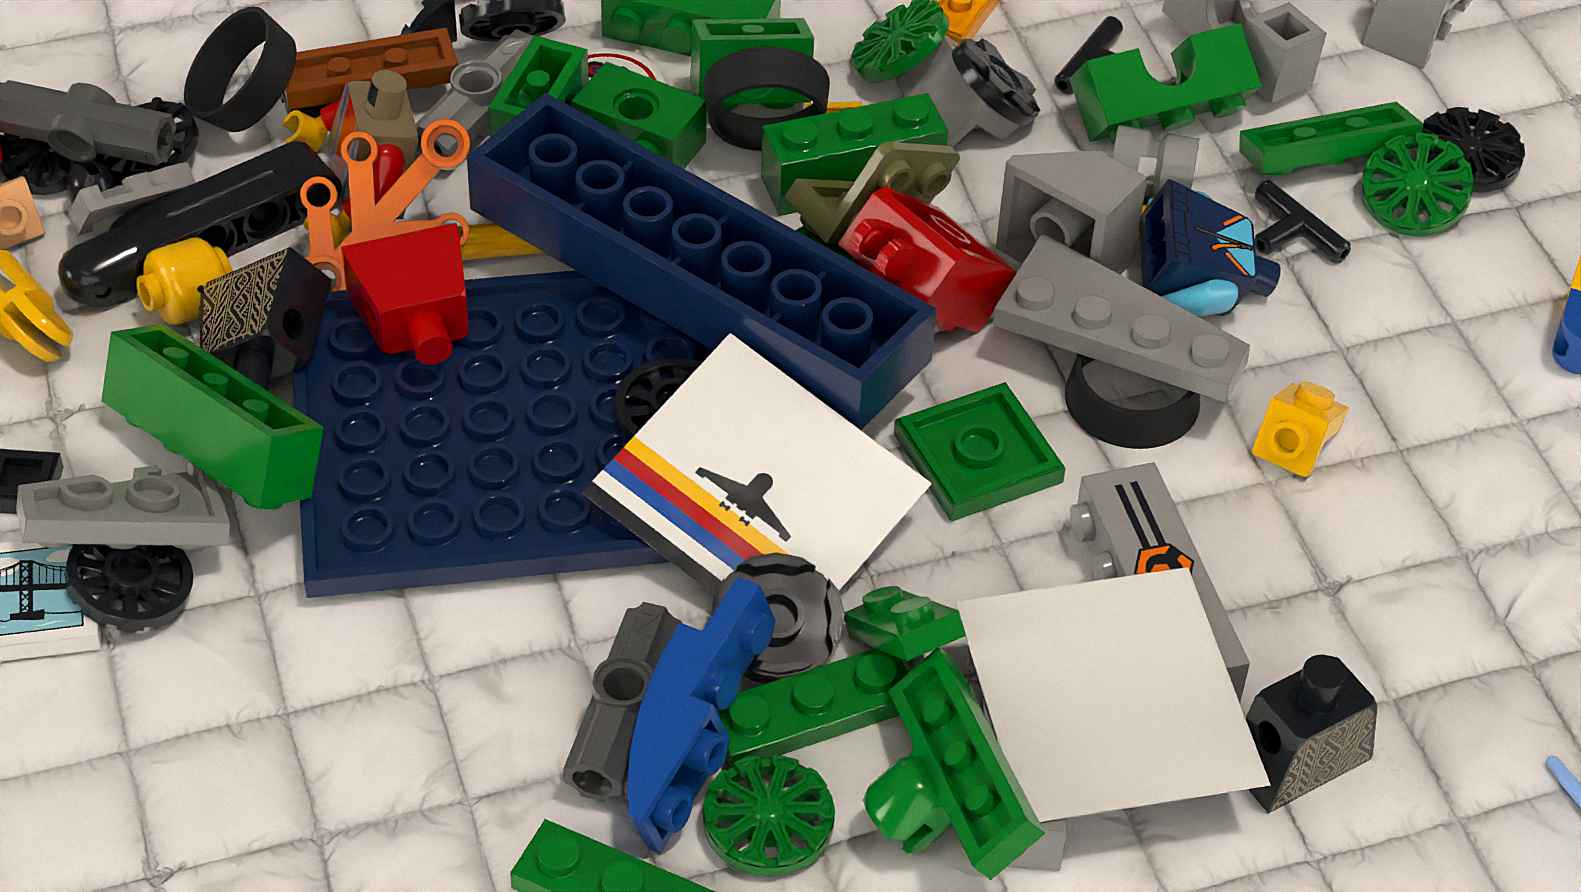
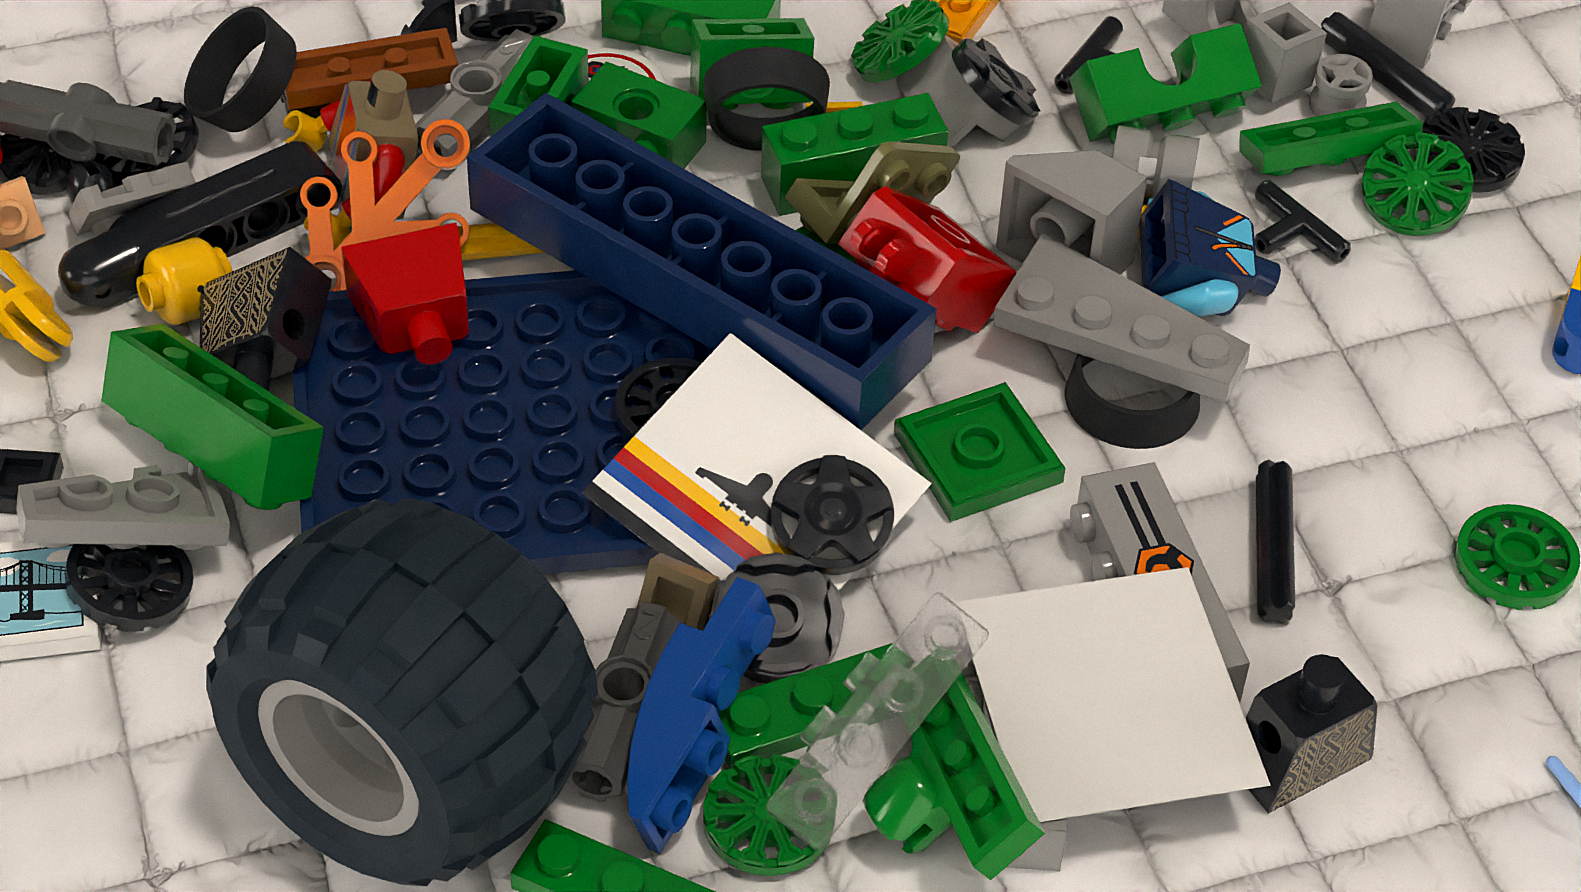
(402, 690): none -> black wheel
(680, 588): none -> dark tan plate
(832, 513): none -> black wheel
(875, 721): none -> clear bracket
(903, 623): green plate -> none
(1275, 542): none -> black axle
(1298, 426): yellow bracket -> none
(1340, 84): none -> light grey wheel
(1387, 66): none -> black axle
(1517, 555): none -> green wheel

